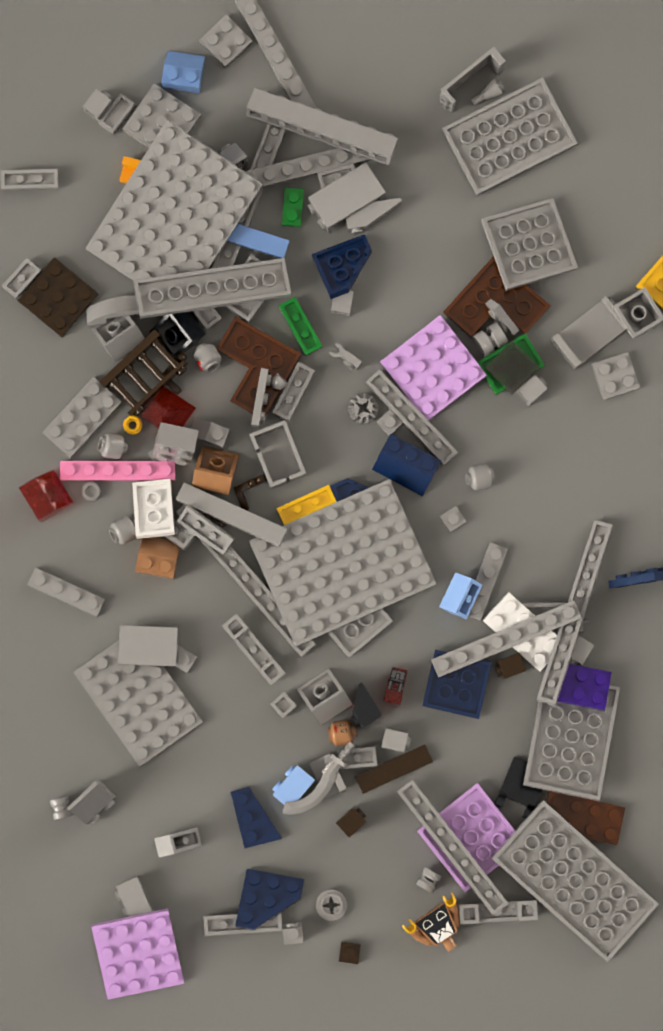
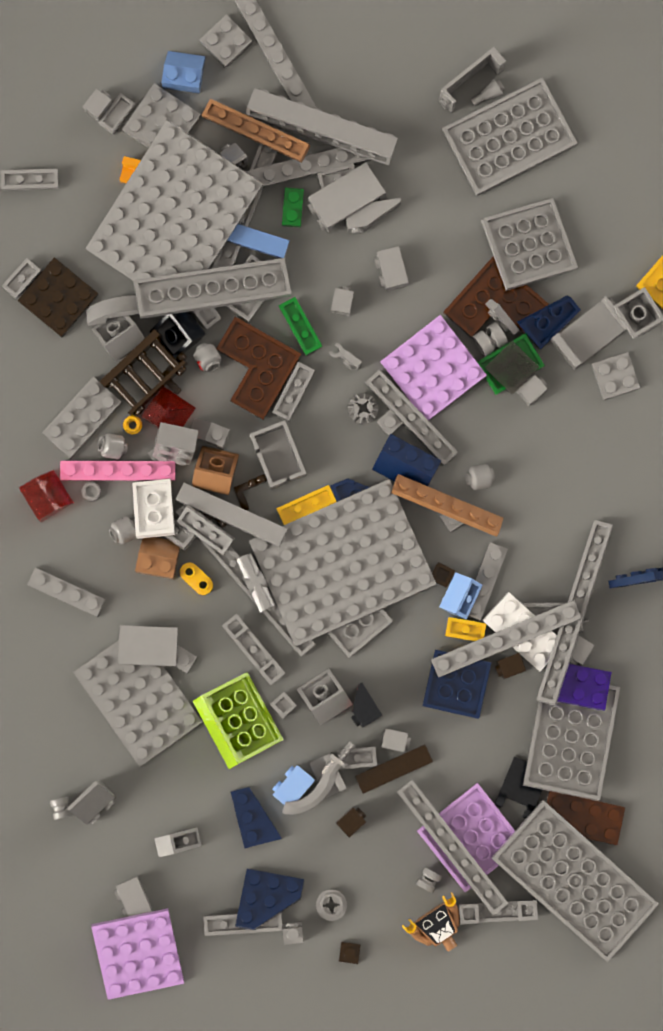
(196, 578): none -> yellow plate
(238, 720): none -> lime slope
(255, 582): none -> light grey piece
(256, 130): none -> medium nougat plate
(261, 398): light grey plate -> none
(278, 382): light grey hinge -> none
(341, 732): medium nougat head -> none
(342, 264): dark blue plate -> none
(392, 269): none -> light grey brick
(395, 686): leg -> none
(442, 574): none -> dark brown plate
(447, 505): none -> medium nougat plate
(465, 629): none -> yellow plate
(549, 320): none -> dark blue wing

